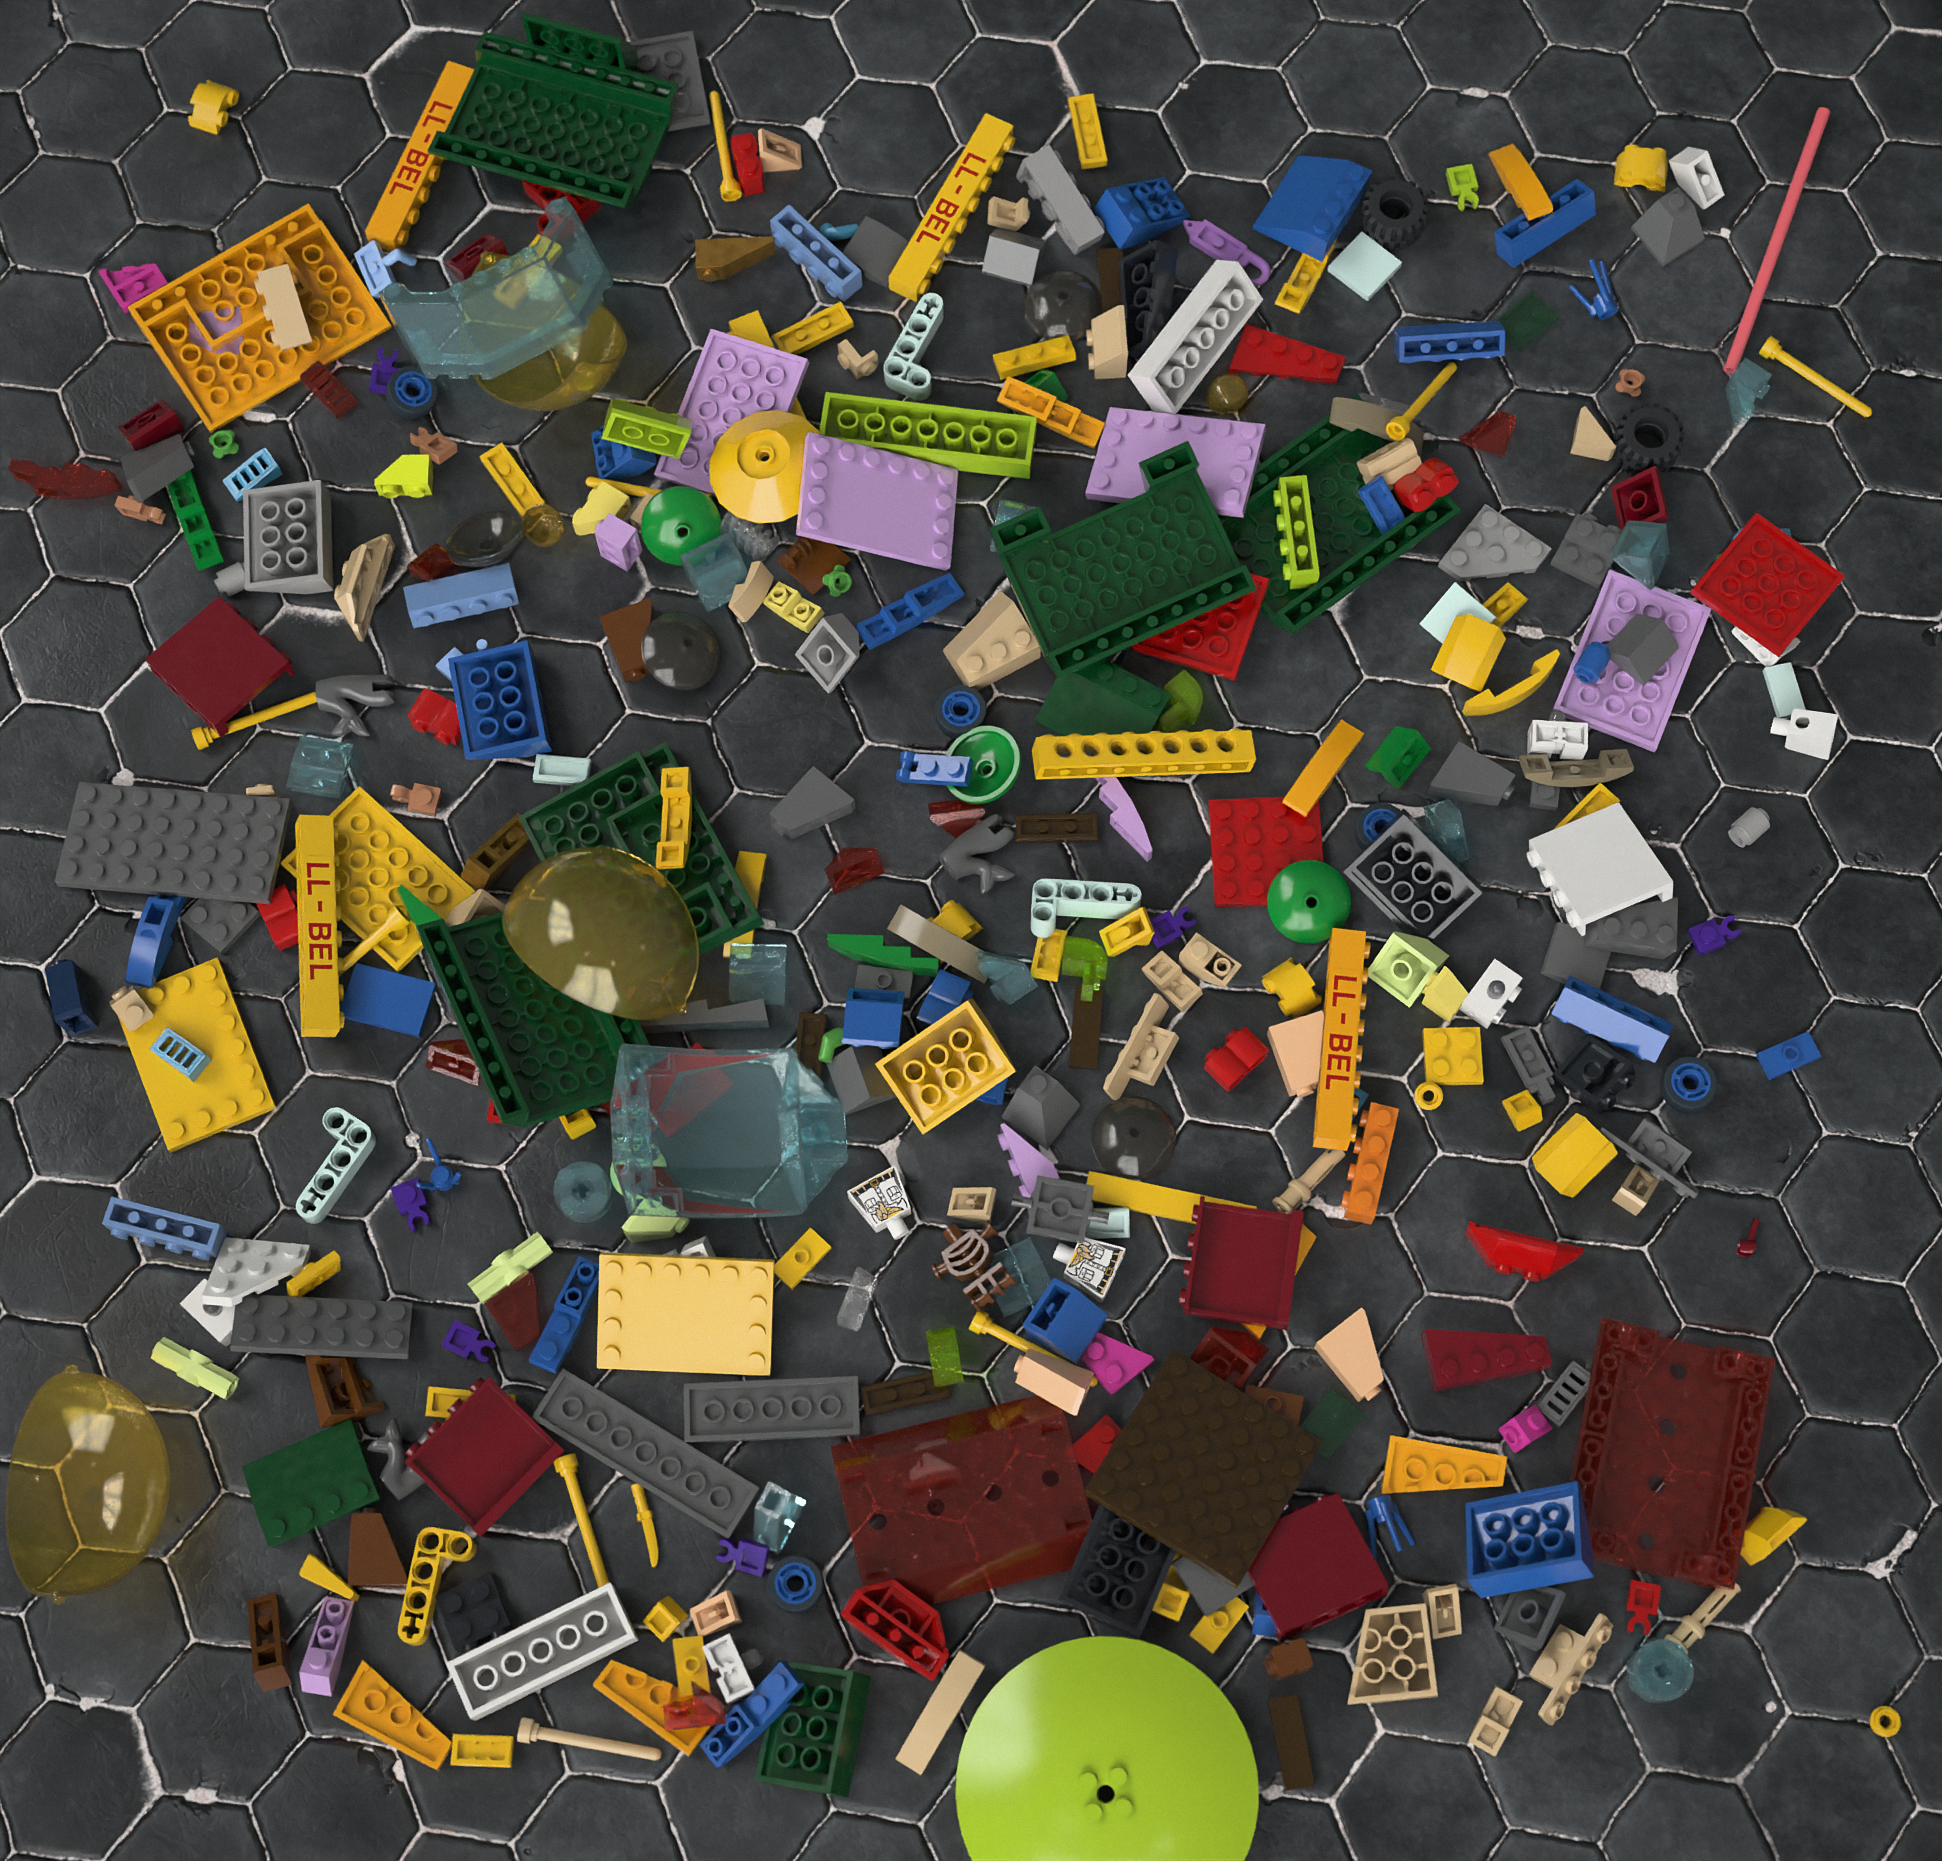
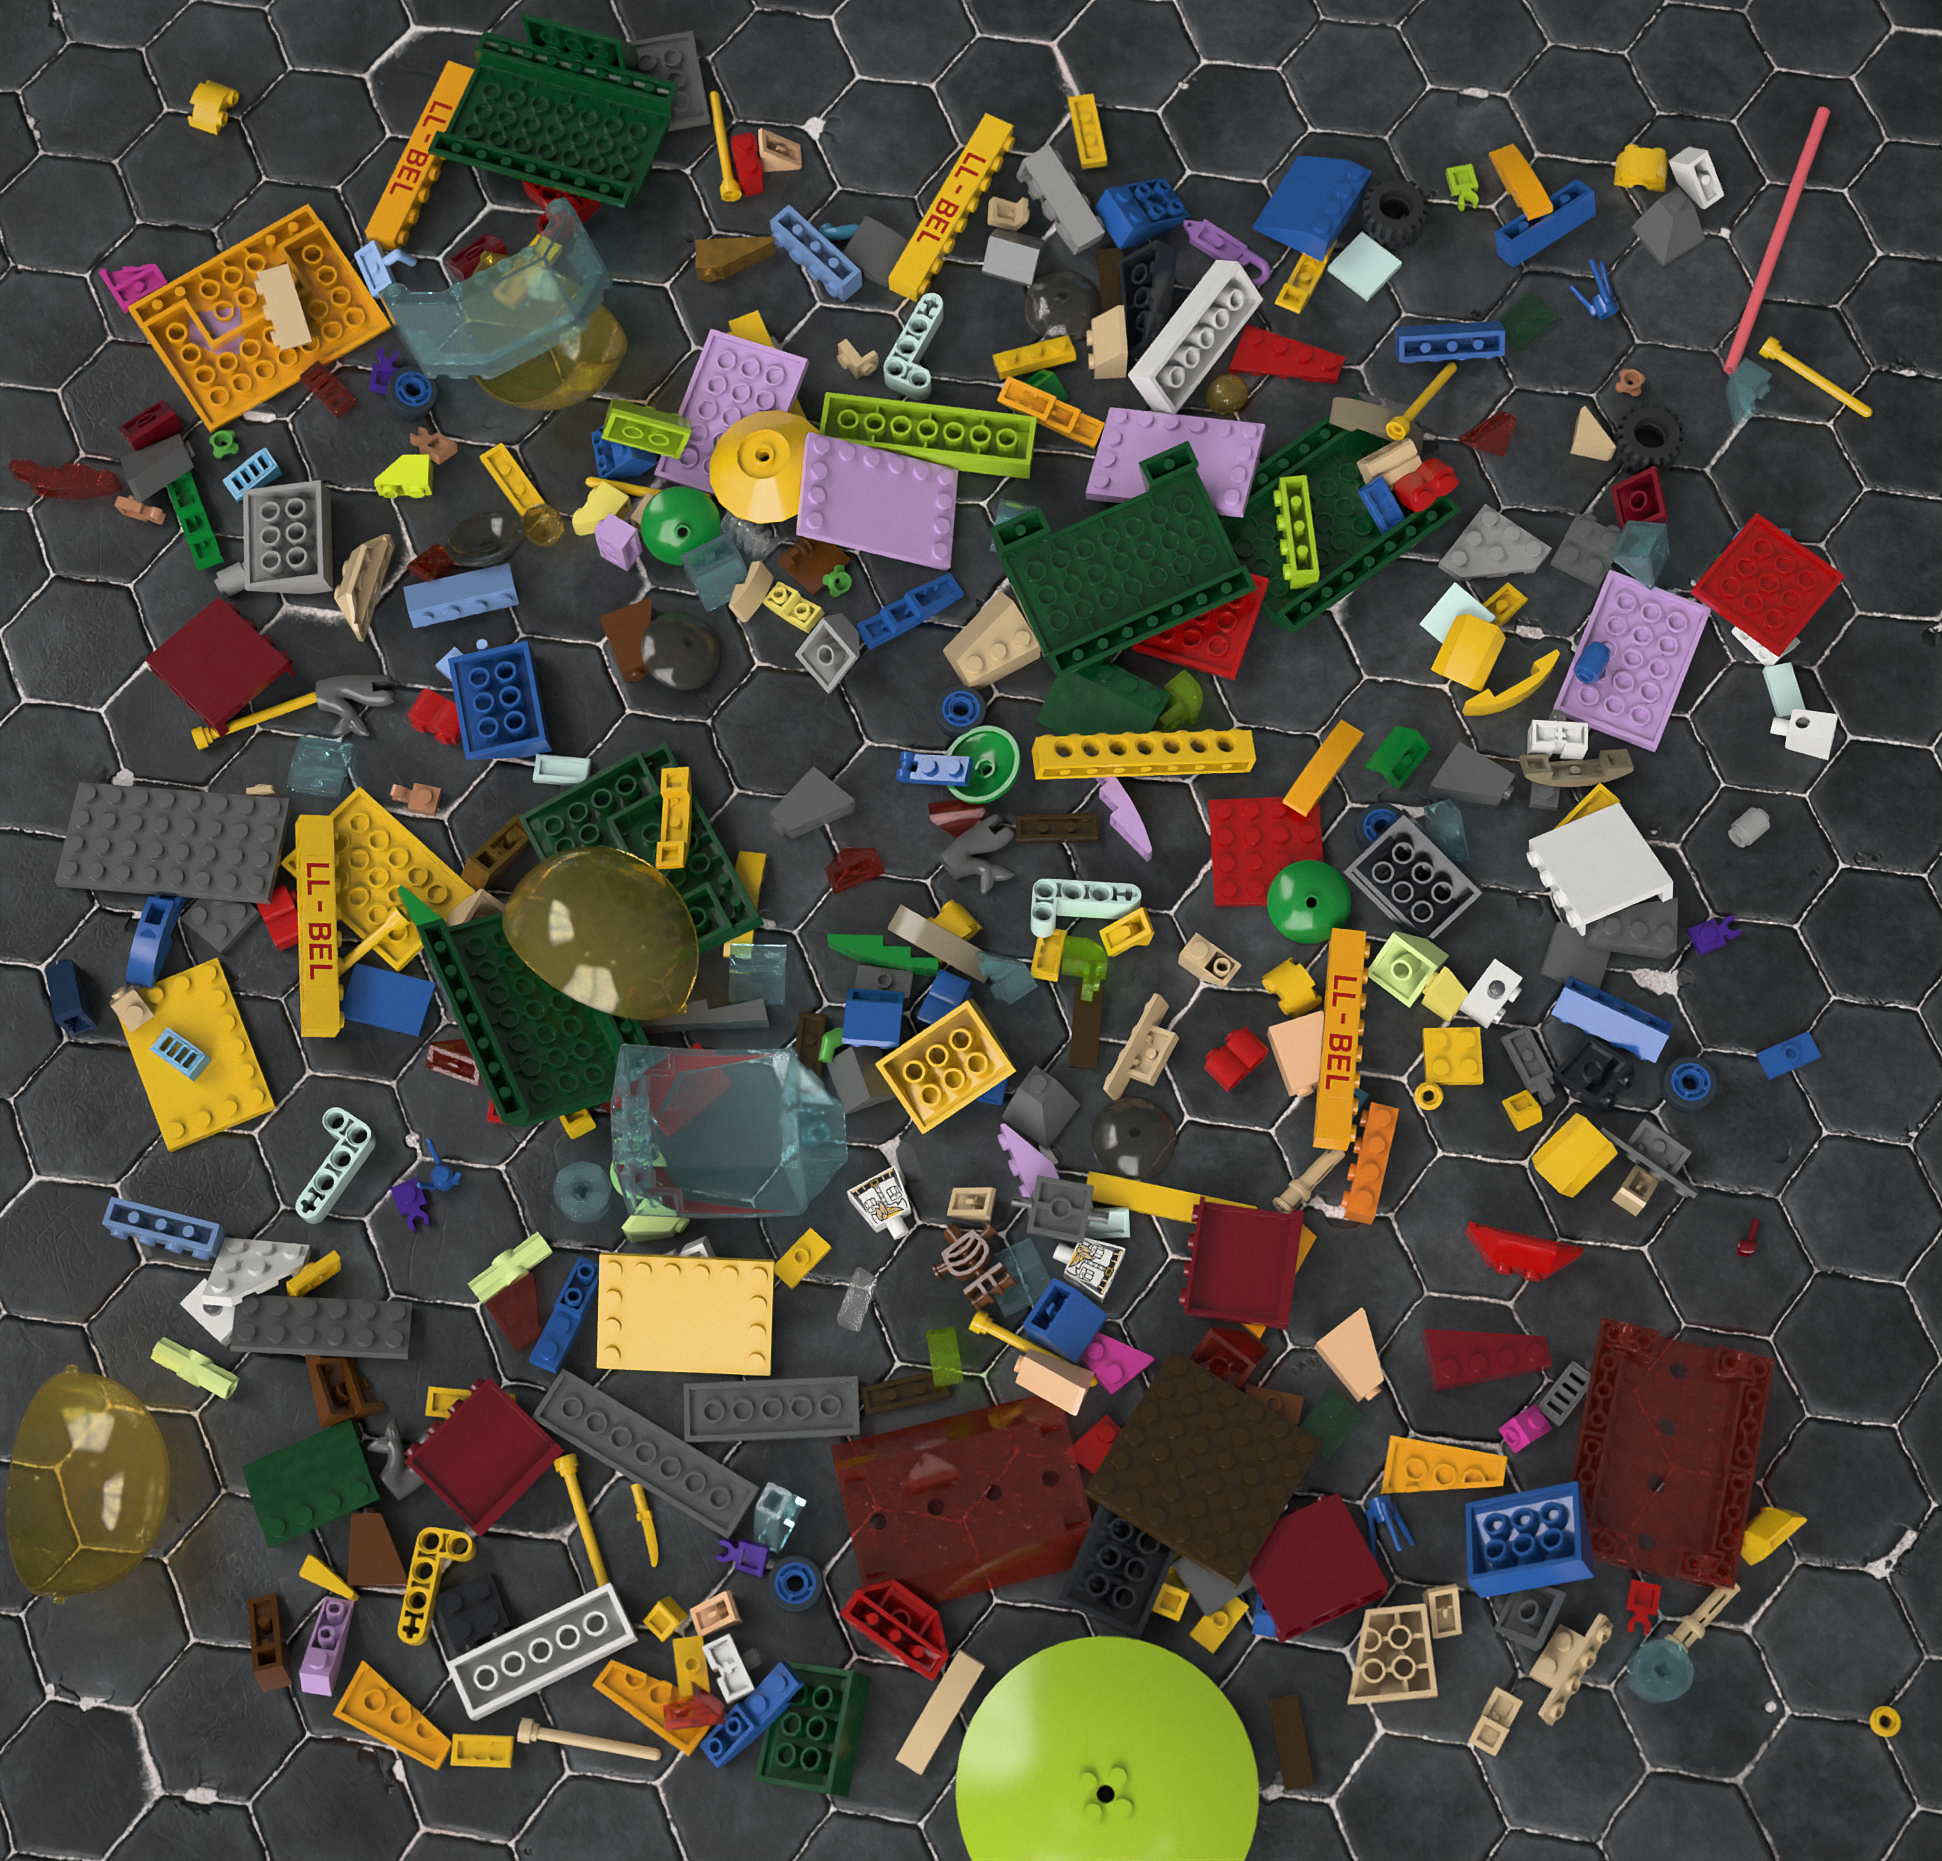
(465, 1340): dark purple plate -> none
(813, 330): yellow plate -> none
(1169, 928): dark purple plate -> none
(1172, 981): tan slope -> none
(1288, 1660): reddish brown brick -> none
(1642, 647): dark grey slope -> none

